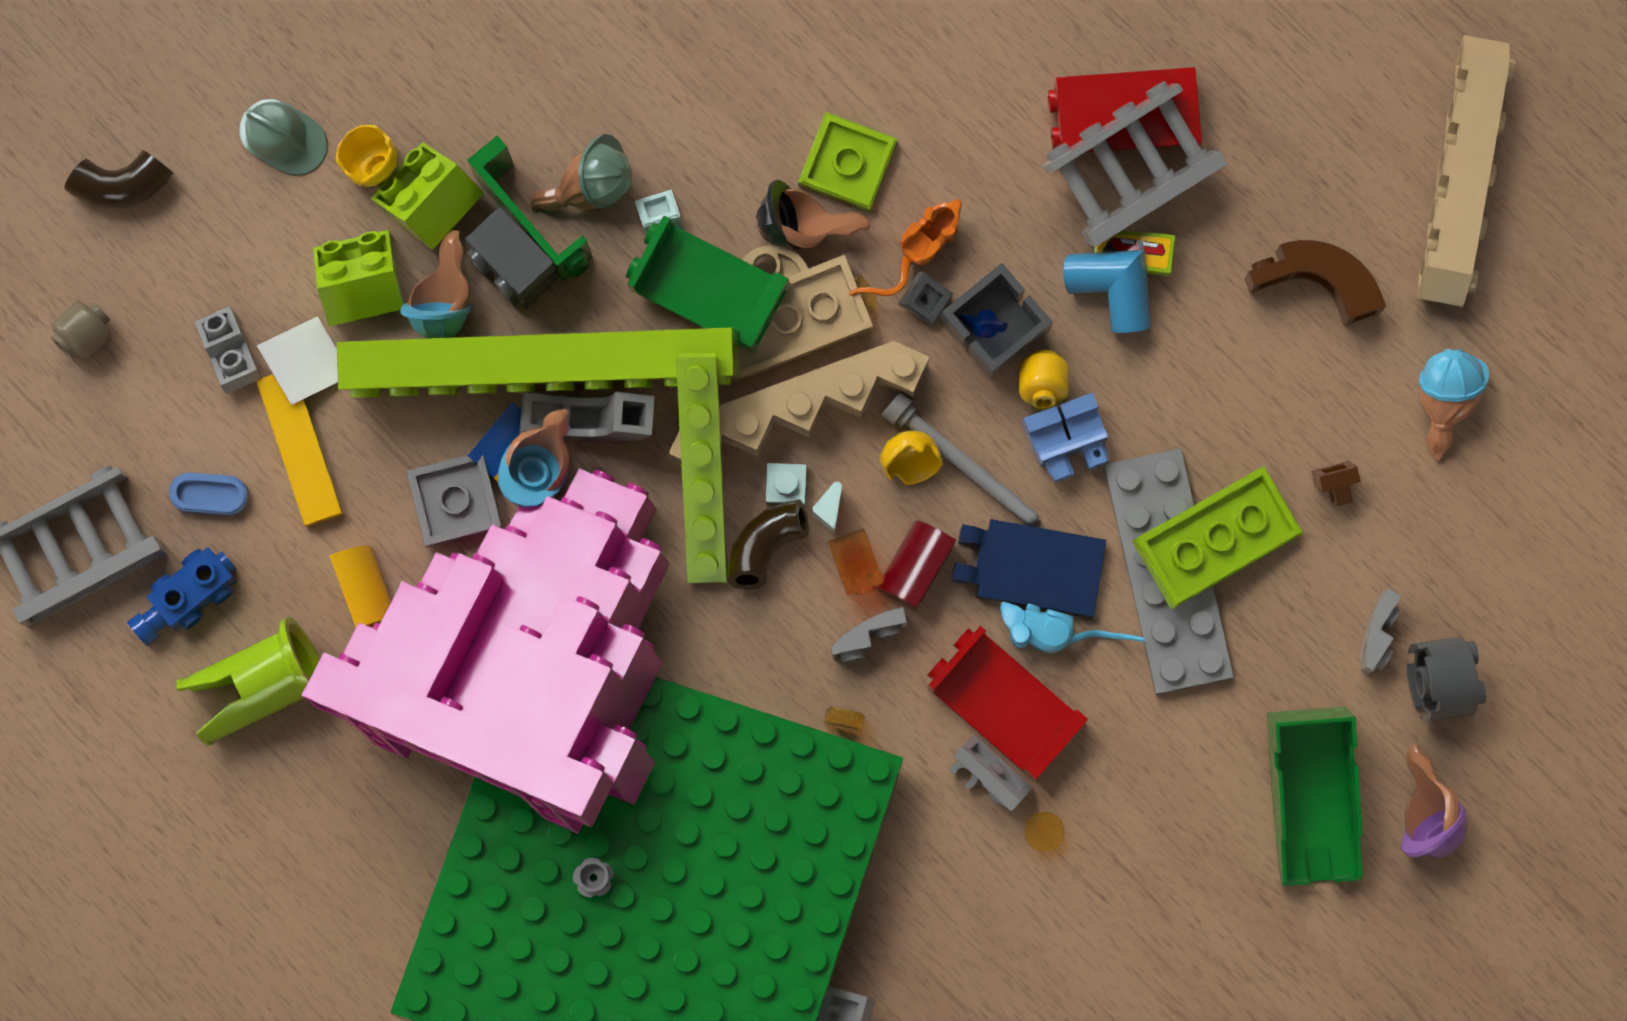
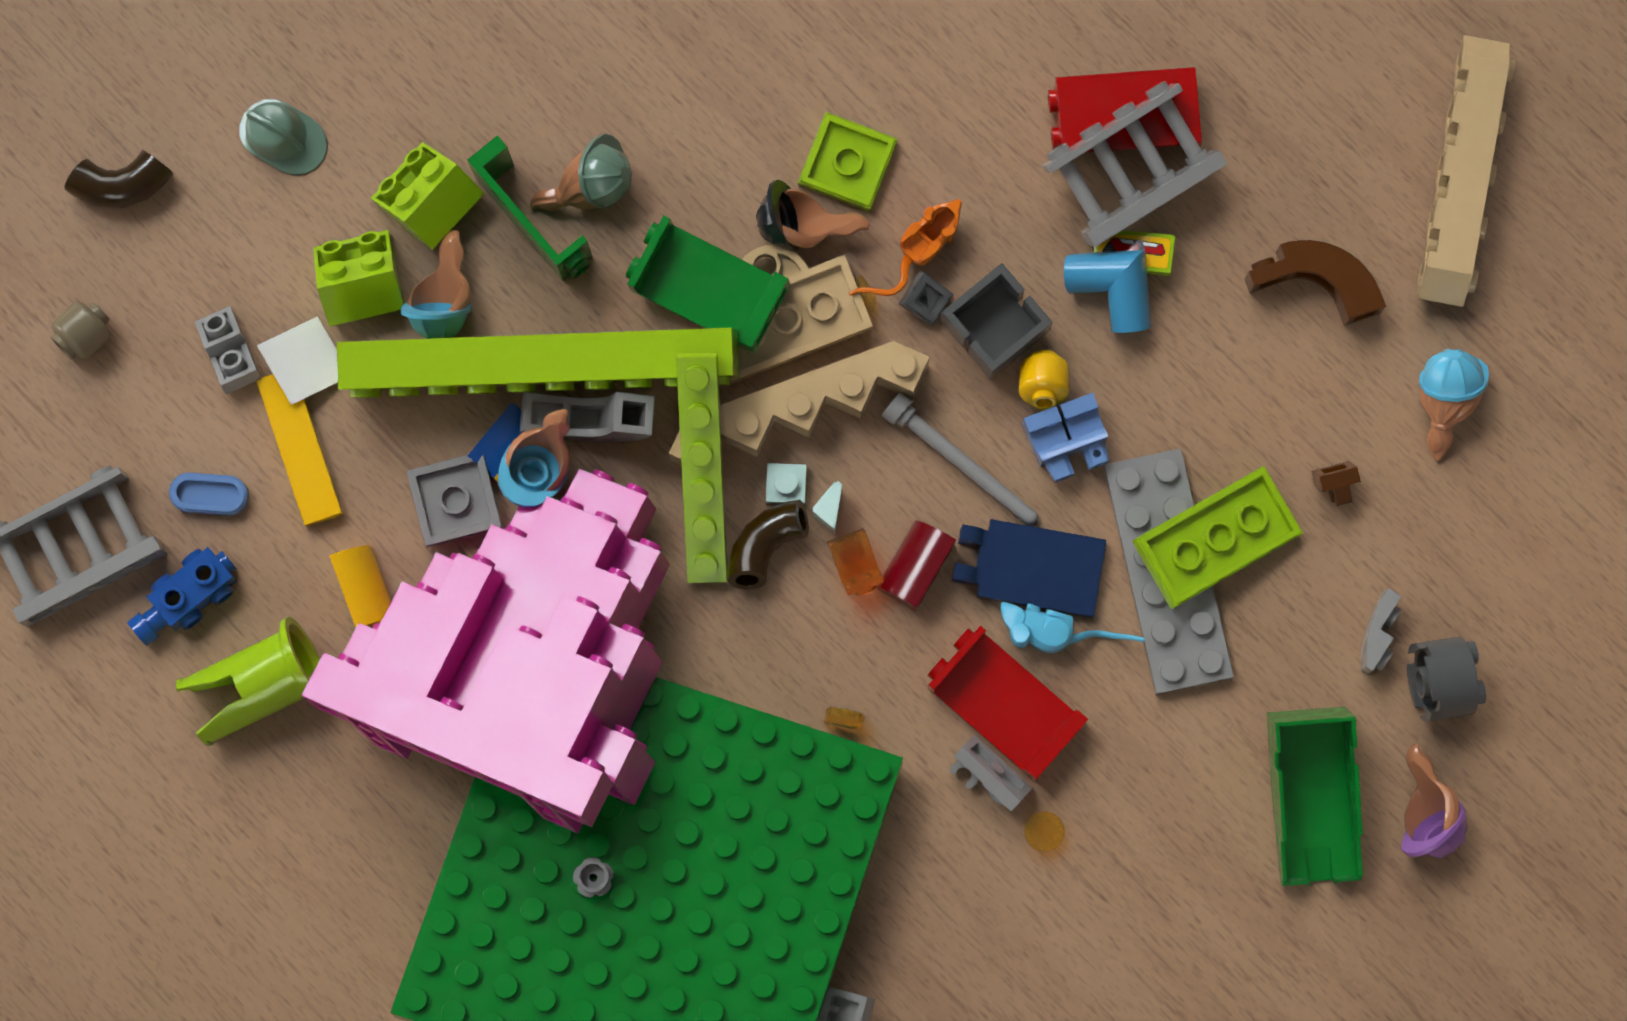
(367, 155): yellow hair -> none
(512, 258): dark grey piece -> none
(654, 207): light aqua slope -> none
(857, 640): light grey slope -> none
(911, 457): yellow hair -> none
(985, 324): clear blue piece -> none

